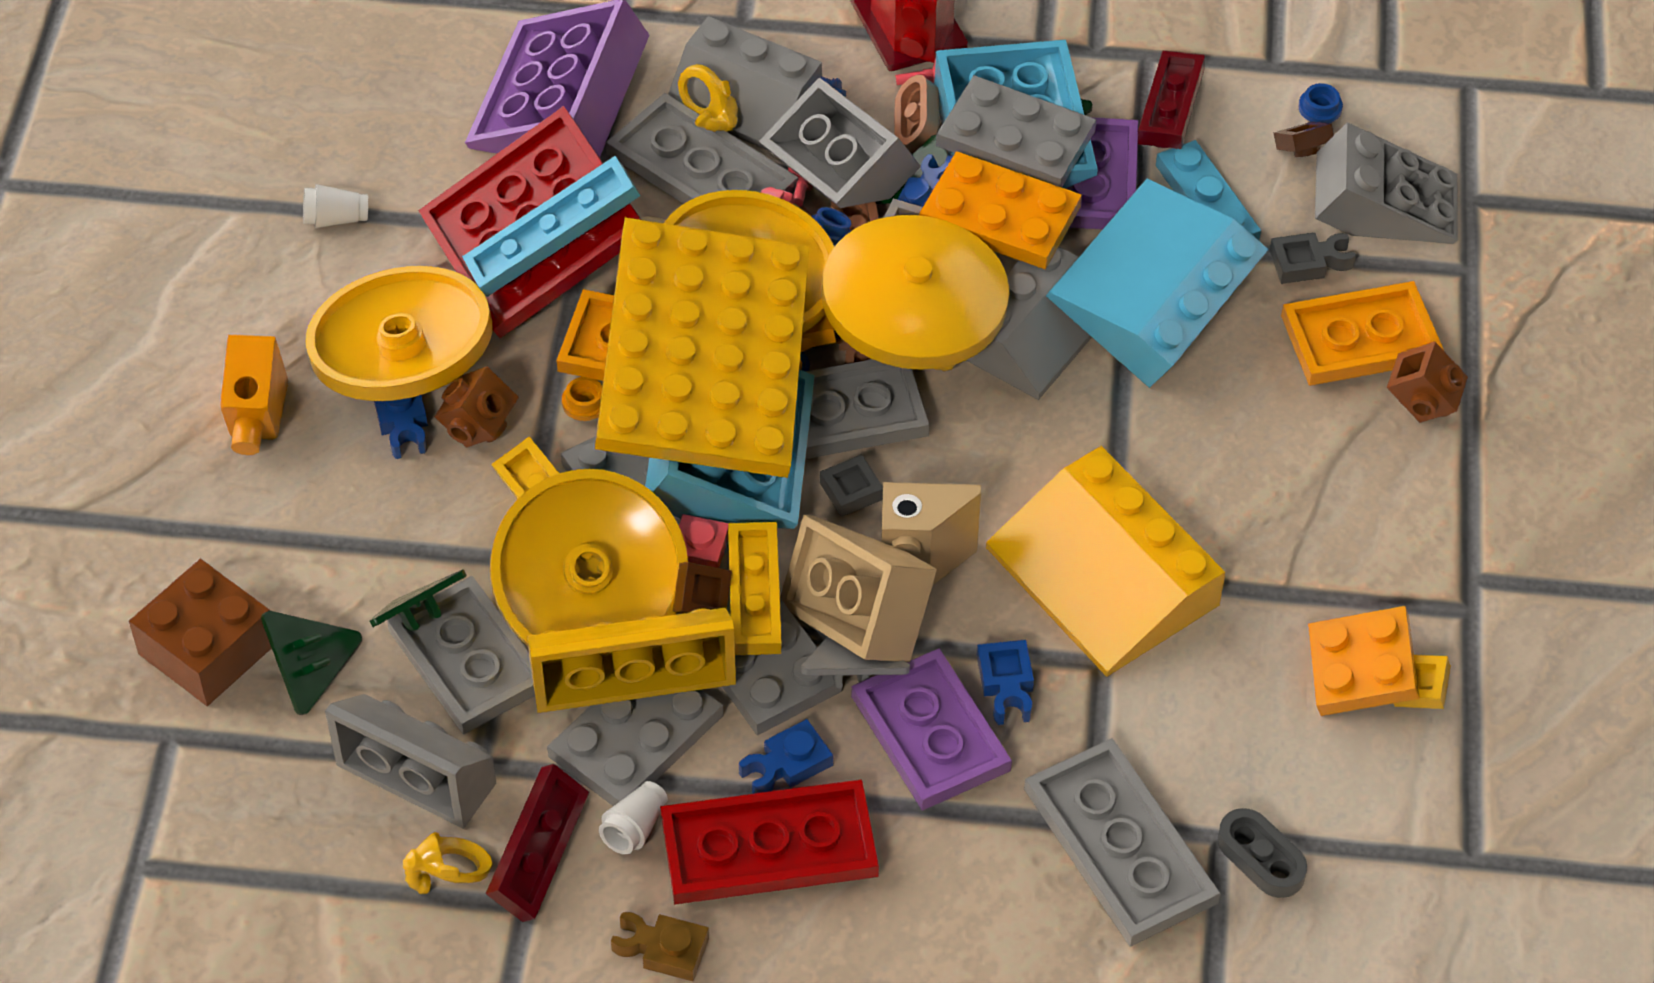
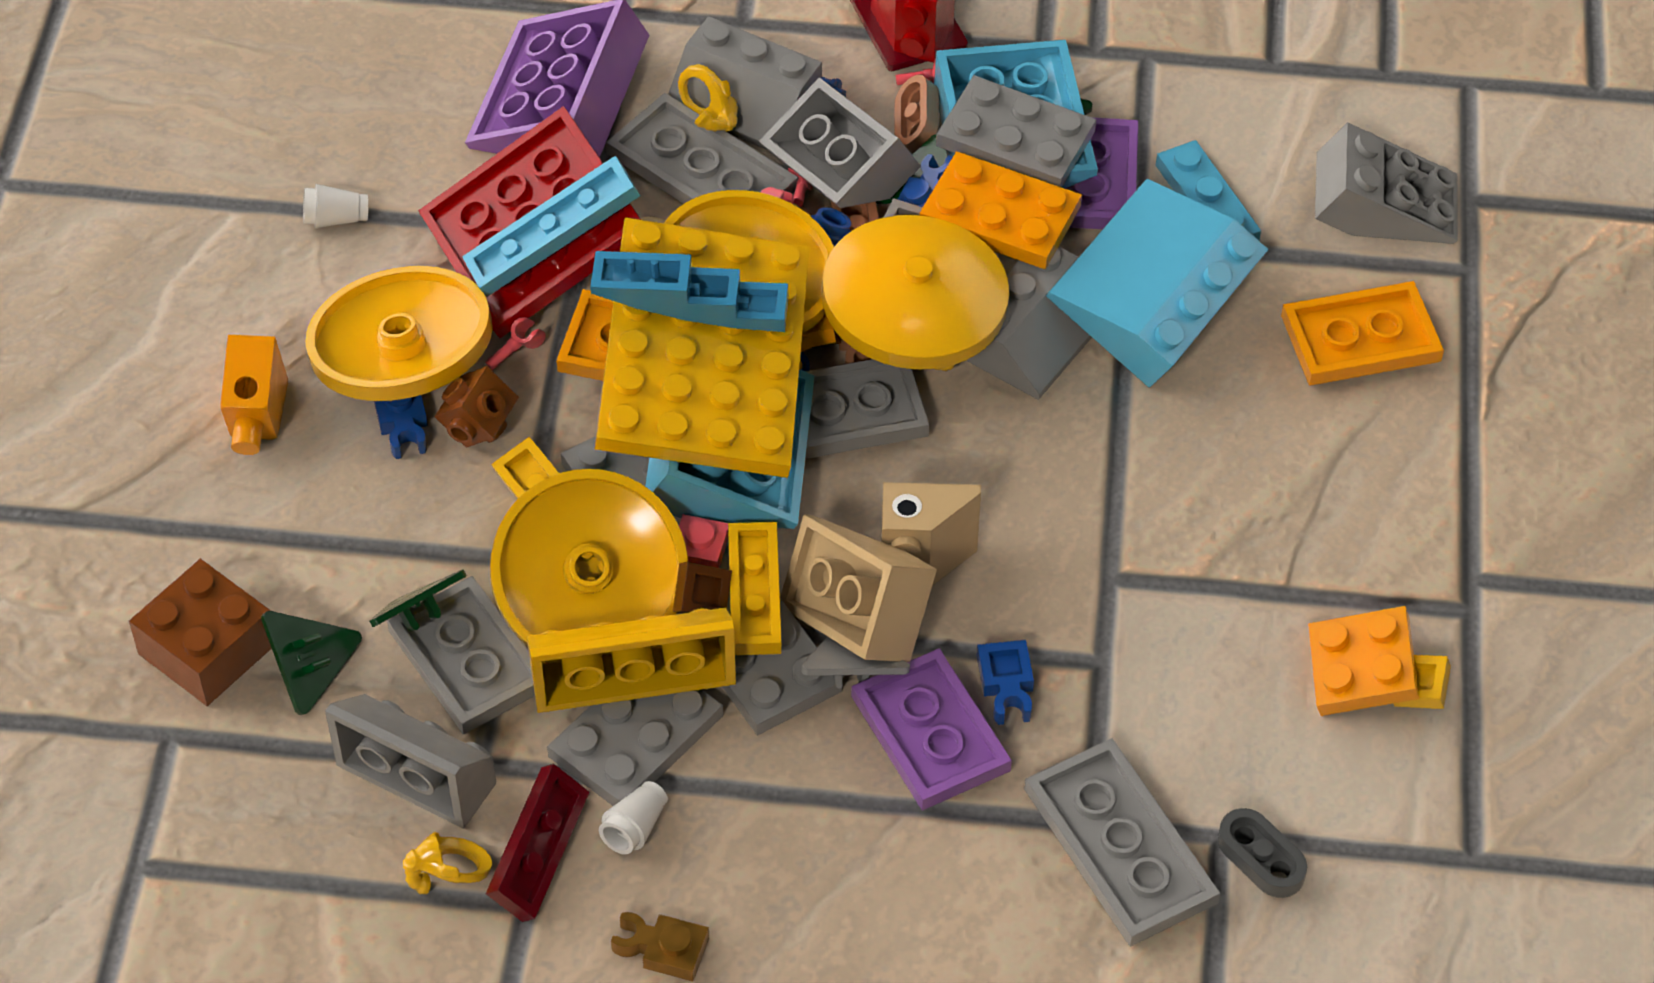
(517, 340): none -> coral hand
(582, 390): light orange plate -> none
(677, 290): none -> dark azure slope
(768, 841): red plate -> none
(790, 755): blue plate -> none
(851, 485): dark grey plate -> none
(1107, 562): yellow slope -> none
(1171, 100): dark red plate -> none
(1304, 138): reddish brown plate -> none
(1305, 258): dark grey plate -> none
(1320, 103): blue plate -> none
(1427, 382): dark orange brick -> none

